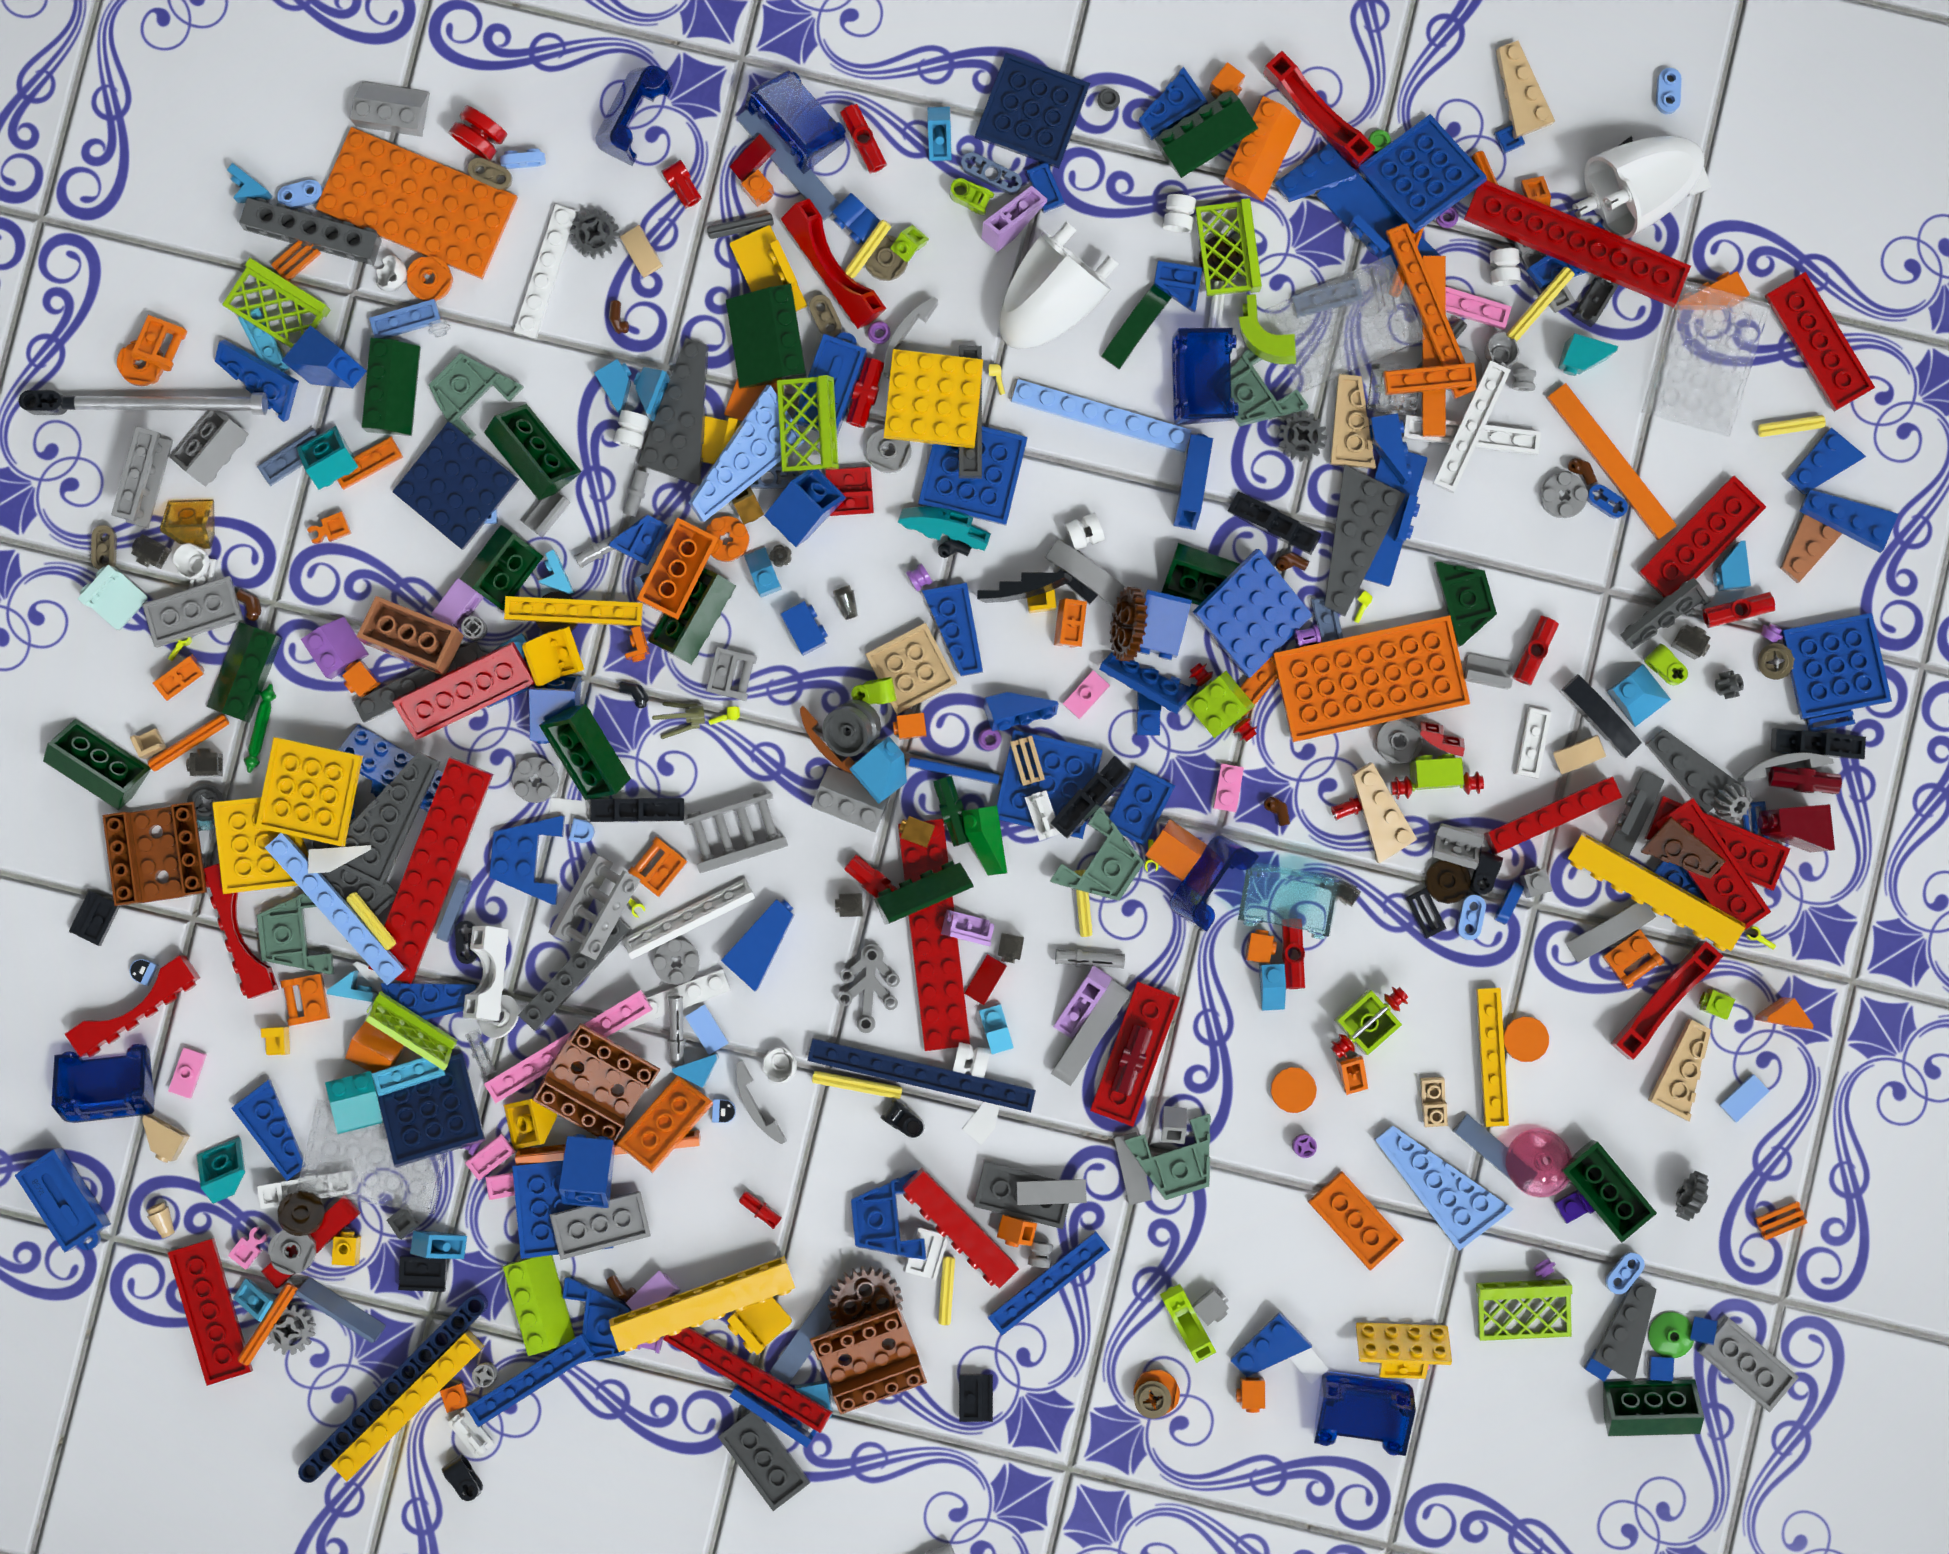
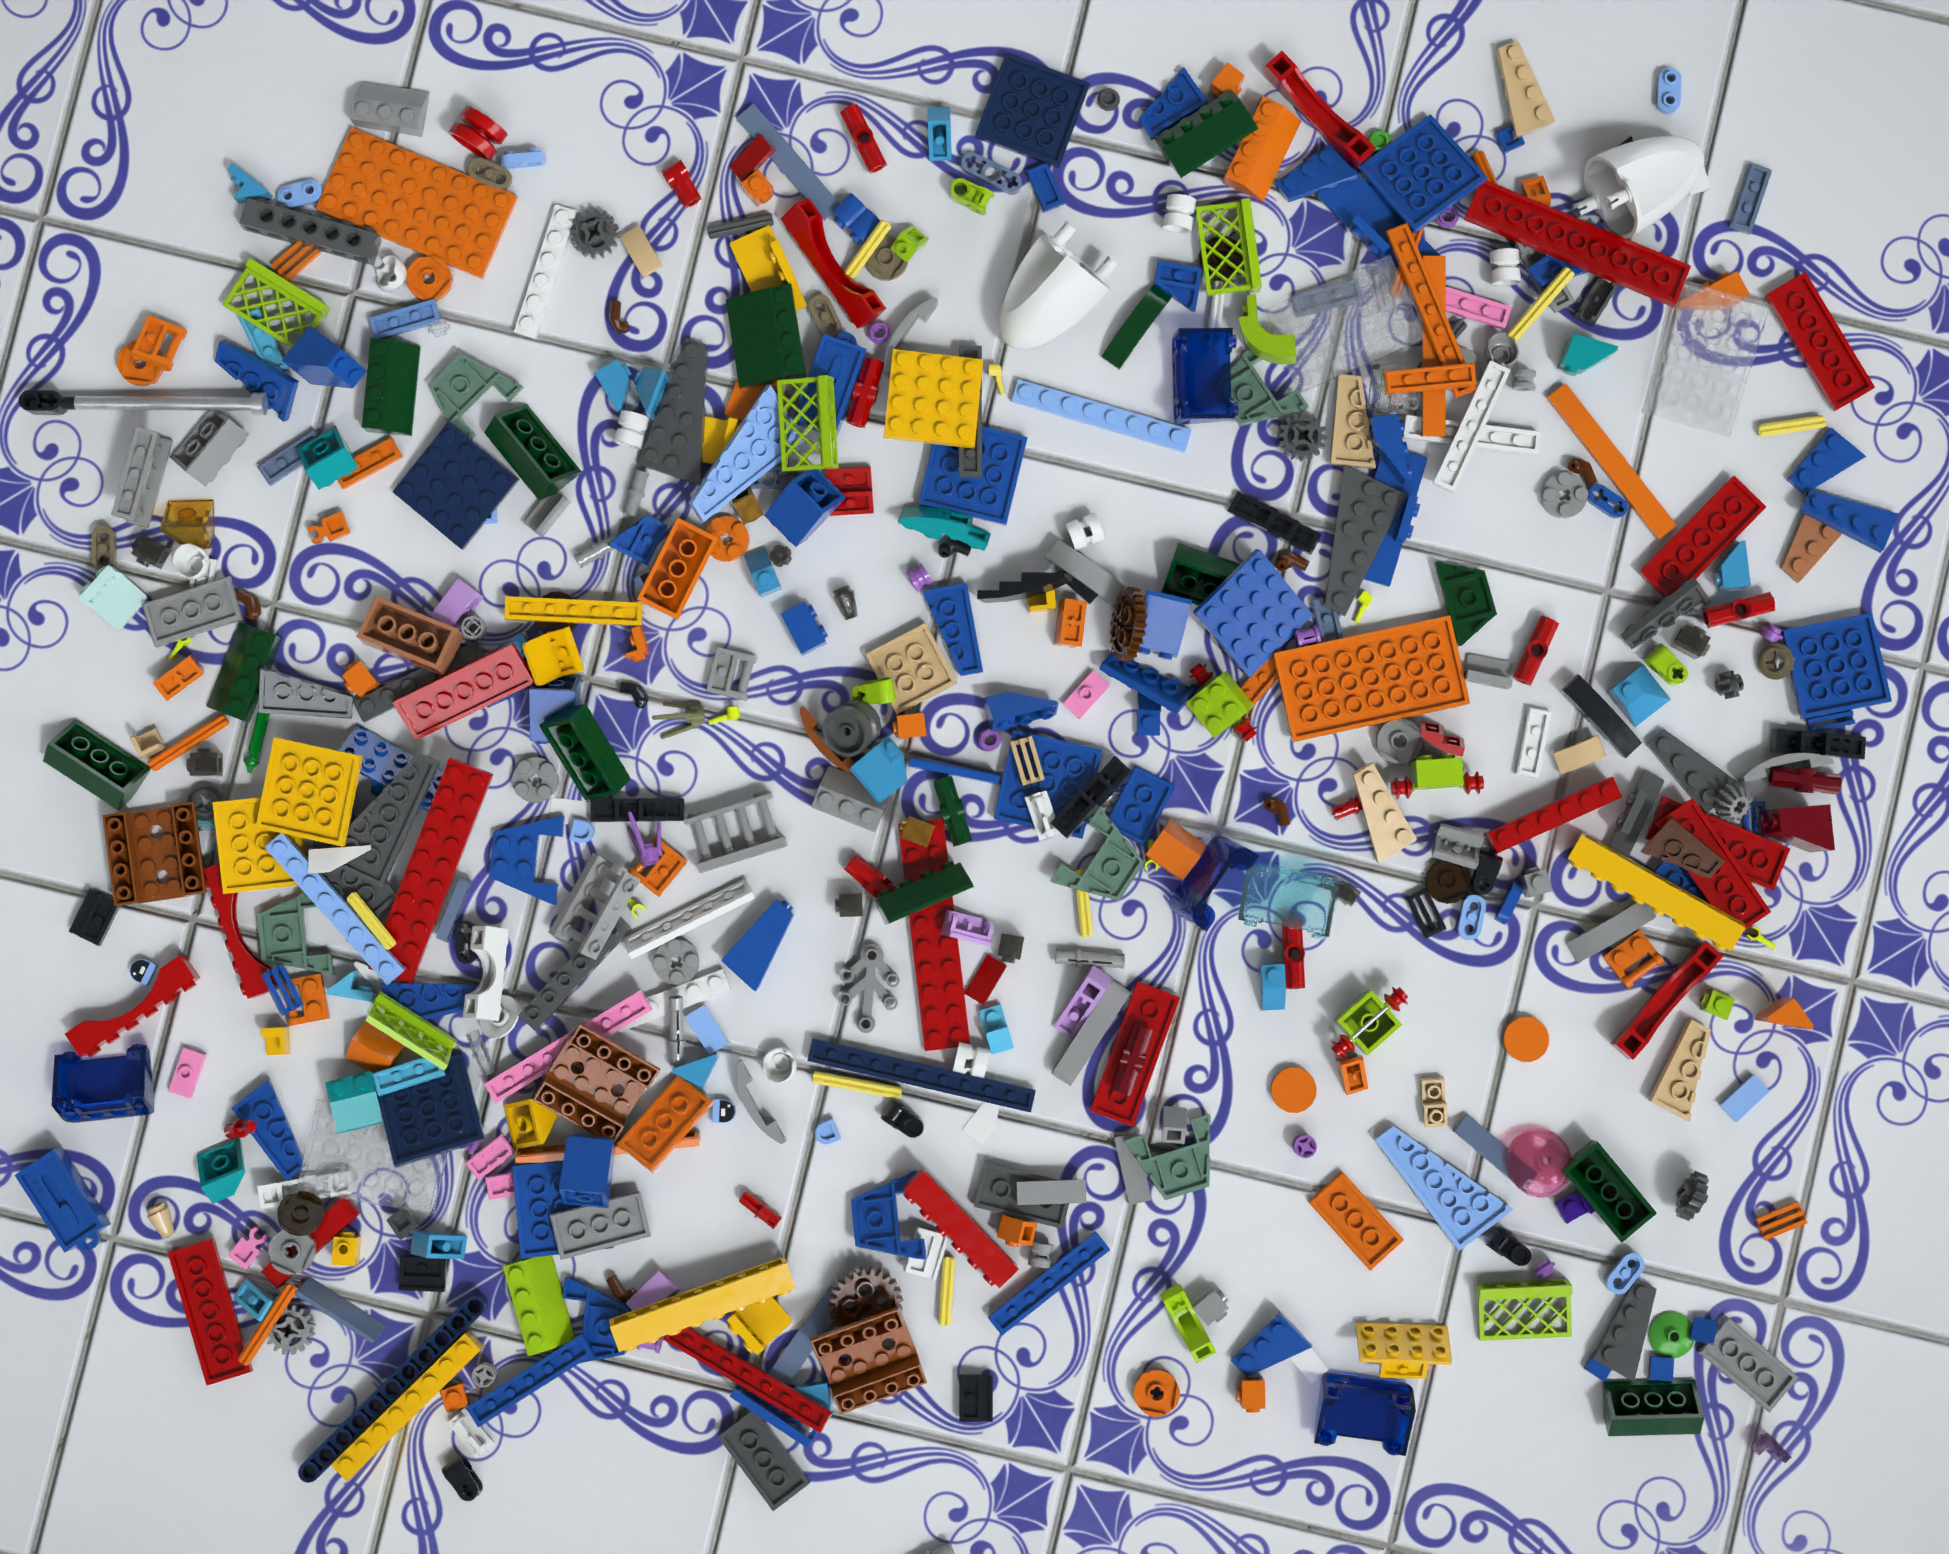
(164, 1138): tan slope -> none
(240, 1128): none -> red axle
(289, 985): none -> blue tile
(296, 696): none -> wing
(334, 647): medium lavender slope -> none
(501, 567): dark green slope -> none
(559, 580): medium azure slope -> none
(613, 133): clear blue windscreen -> none
(647, 853): none -> medium lavender plant
(687, 634): dark green slope -> none
(796, 118): clear blue windscreen -> none
(827, 1132): none -> light blue tile
(893, 462): light grey plate -> none
(985, 836): green slope -> none
(1012, 218): lavender slope -> none
(1146, 1408): dark tan gear -> none
(1193, 481): blue slope -> none
(1228, 787): bright pink plate -> none
(1260, 946): orange brick -> none
(1492, 1057): yellow plate -> none
(1506, 1245): none -> black piece
(1750, 198): none -> sand blue tile
(1774, 1449): none -> clear purple bracket

